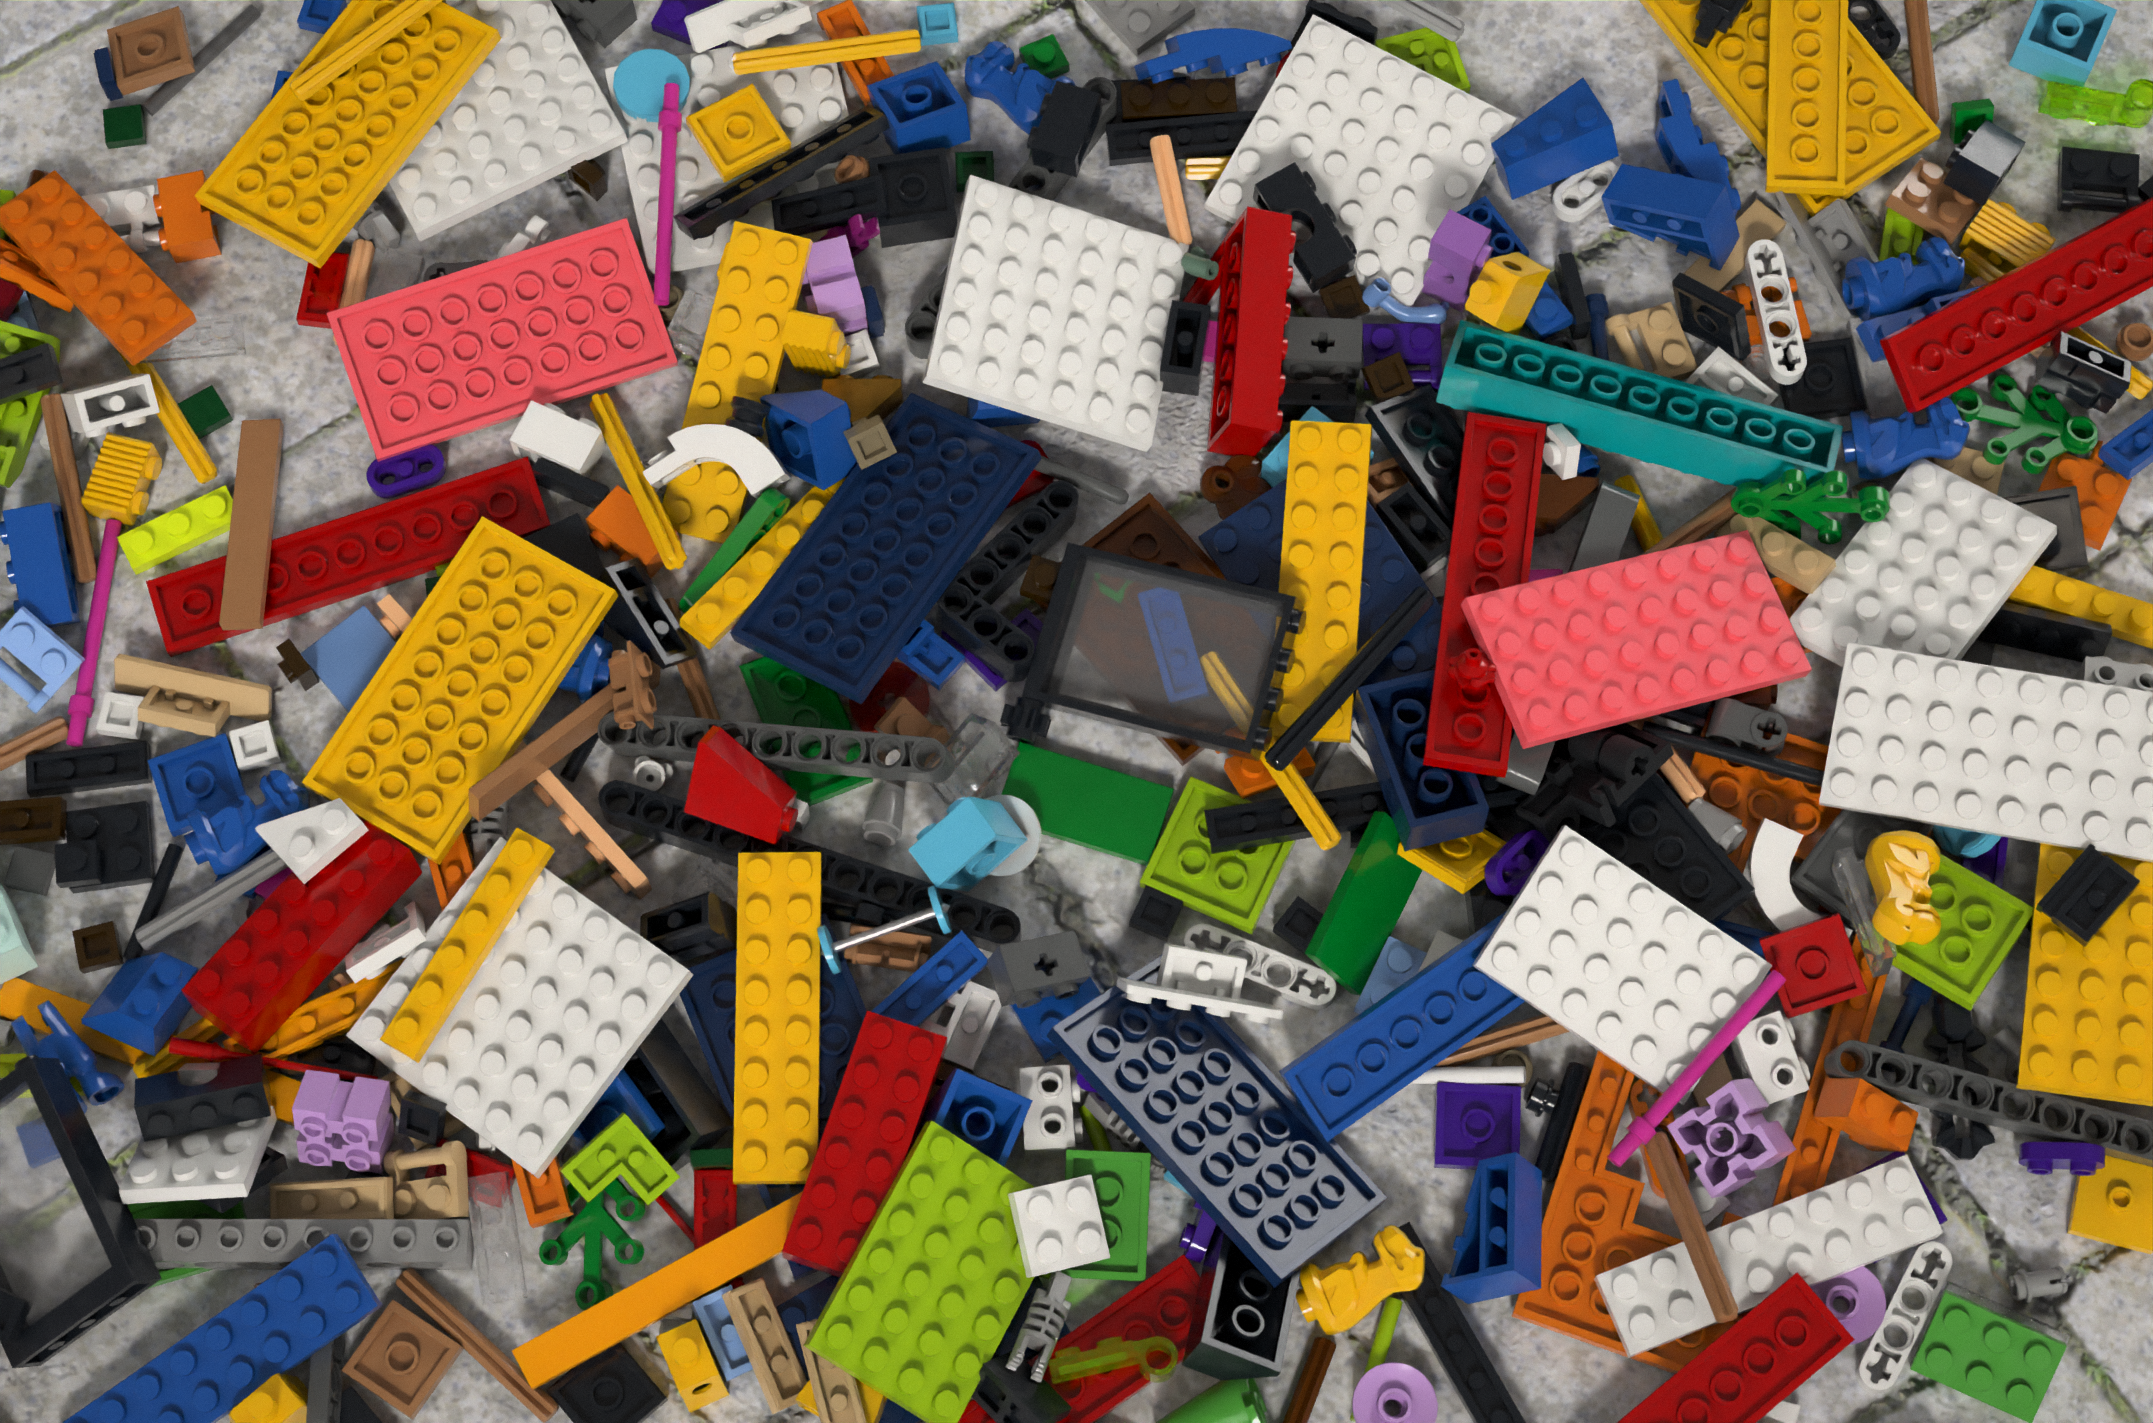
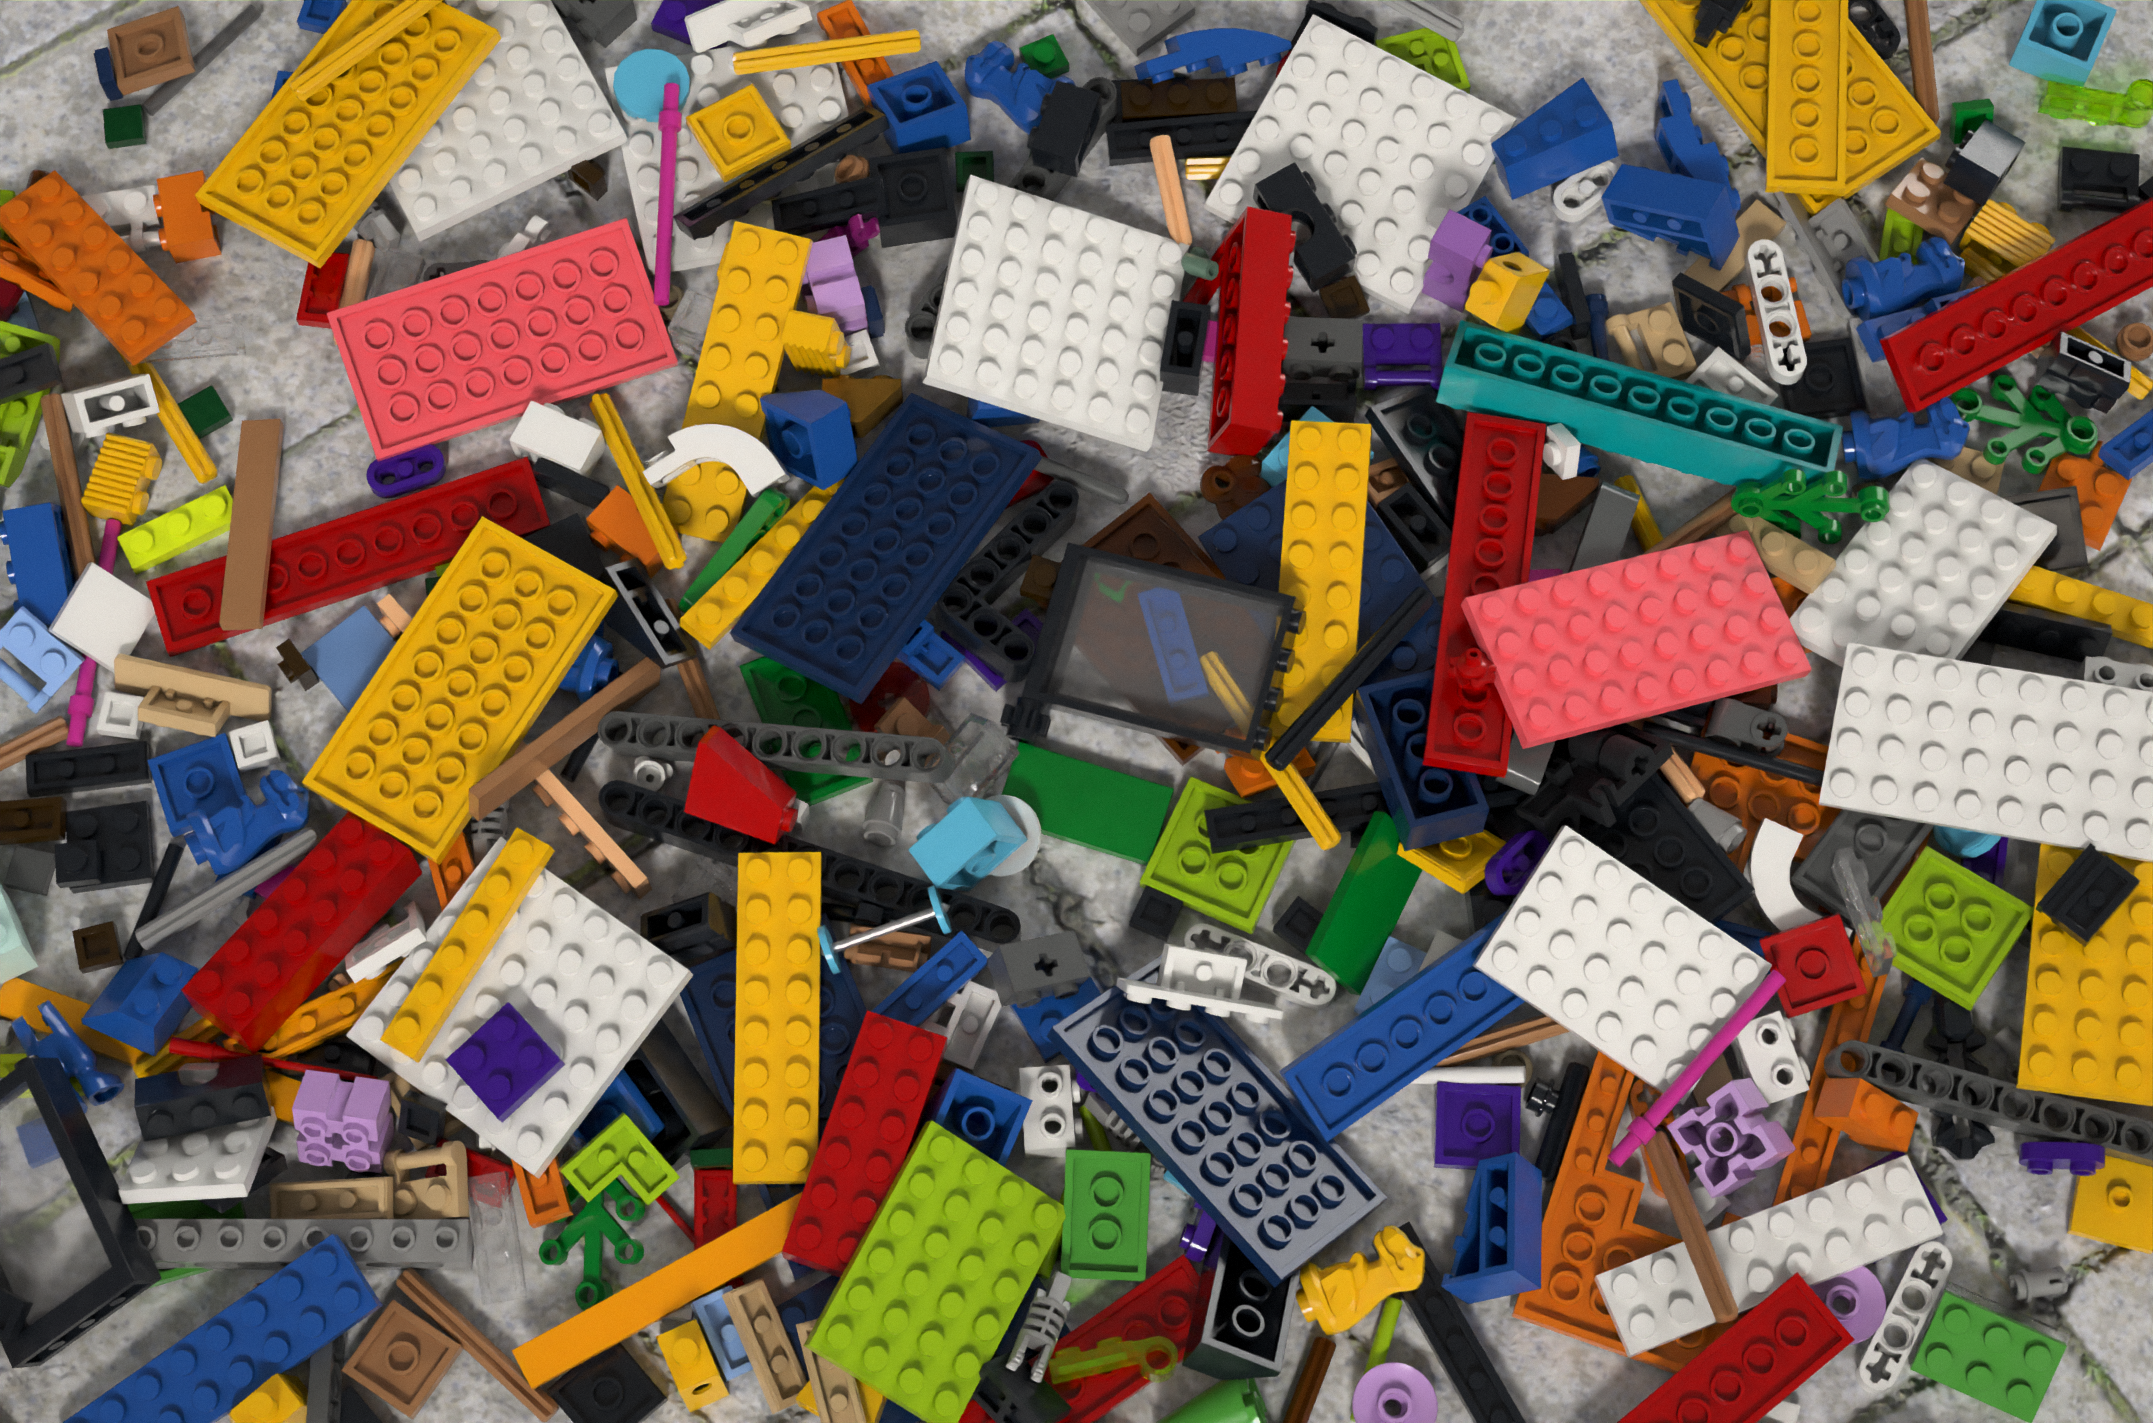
(102, 616): none -> white tile
(312, 836): white wing -> none
(505, 1062): none -> dark purple plate
(632, 671): medium nougat hinge -> none
(748, 416): black wheel -> none
(869, 441): dark tan tile -> none
(937, 24): medium azure tile -> none
(1059, 1226): white plate -> none
(1378, 295): medium blue piece -> none
(1387, 378): dark brown plate -> none
(1899, 874): yellow animal -> none

